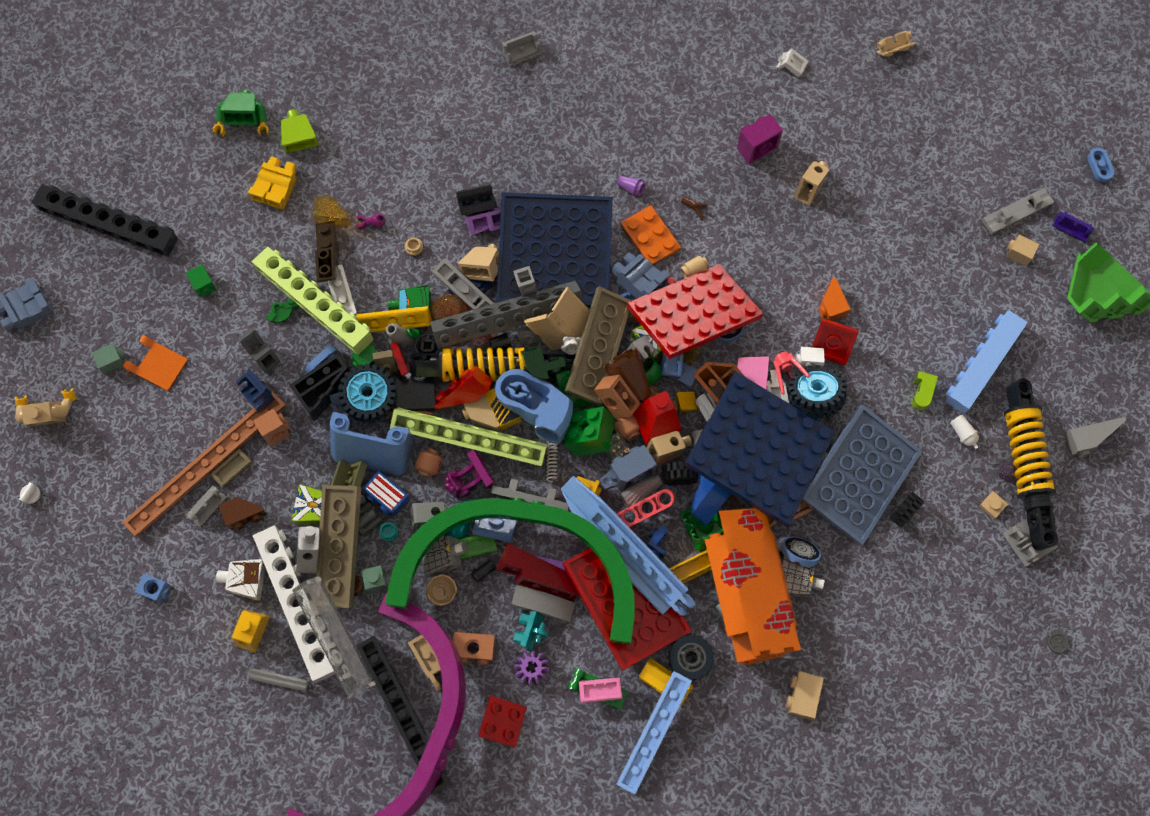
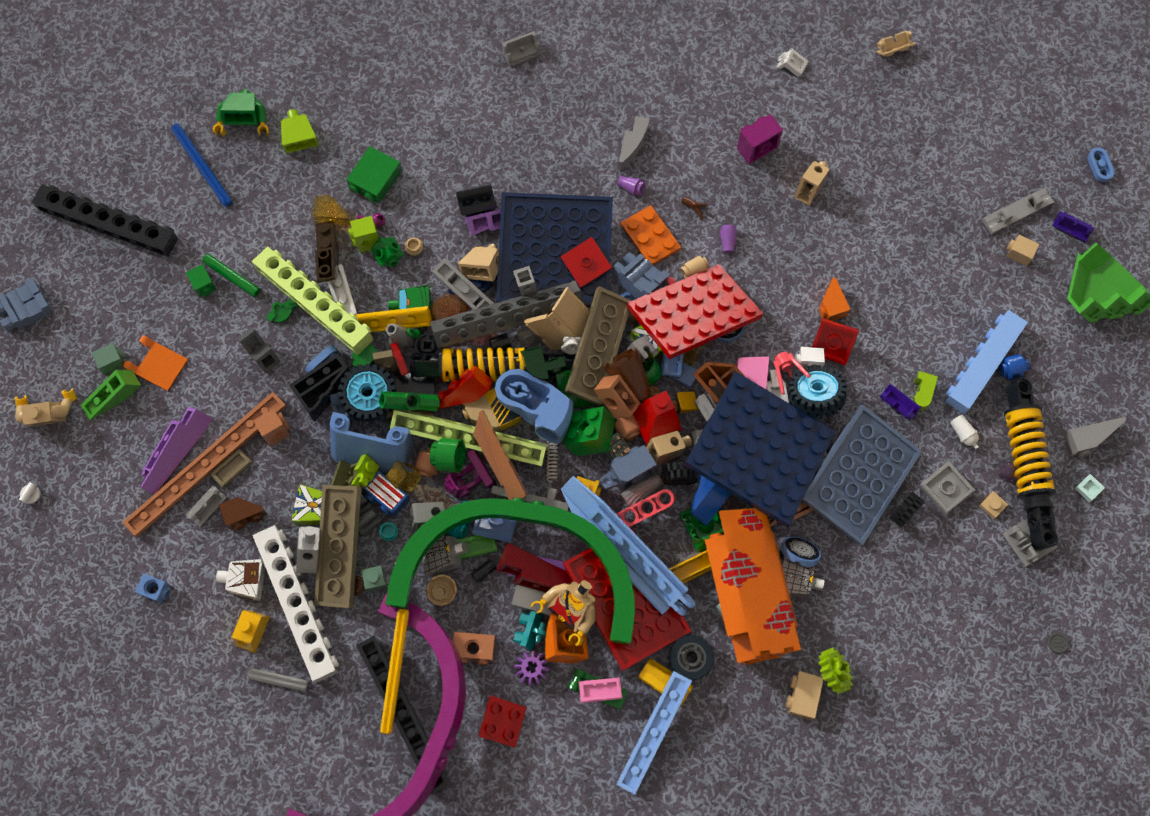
(111, 392): none -> bright green slope
(173, 448): none -> medium lavender wedge
(201, 165): none -> blue axle
(231, 275): none -> green piece
(255, 391): dark blue hinge -> none
(274, 183): yellow hips -> none
(333, 637): clear brick -> none
(363, 233): none -> lime brick
(366, 470): none -> lime plate
(374, 175): none -> green brick
(387, 252): none -> green brick
(394, 671): none -> yellow axle
(398, 400): none -> green piece
(403, 476): none -> clear yellow brick
(426, 658): tan hinge -> none
(448, 455): none -> green piece
(498, 458): none -> nougat wedge
(558, 647): none -> orange slope
(571, 605): none -> torso
(586, 262): none -> red plate
(633, 141): none -> light grey slope
(656, 537): blue bracket -> none
(728, 237): none -> medium lavender cone
(835, 670): none -> lime gear
(900, 402): none -> dark purple hinge
(947, 488): none -> light grey plate
(1014, 367): none -> blue head
(1089, 488): none -> light aqua plate

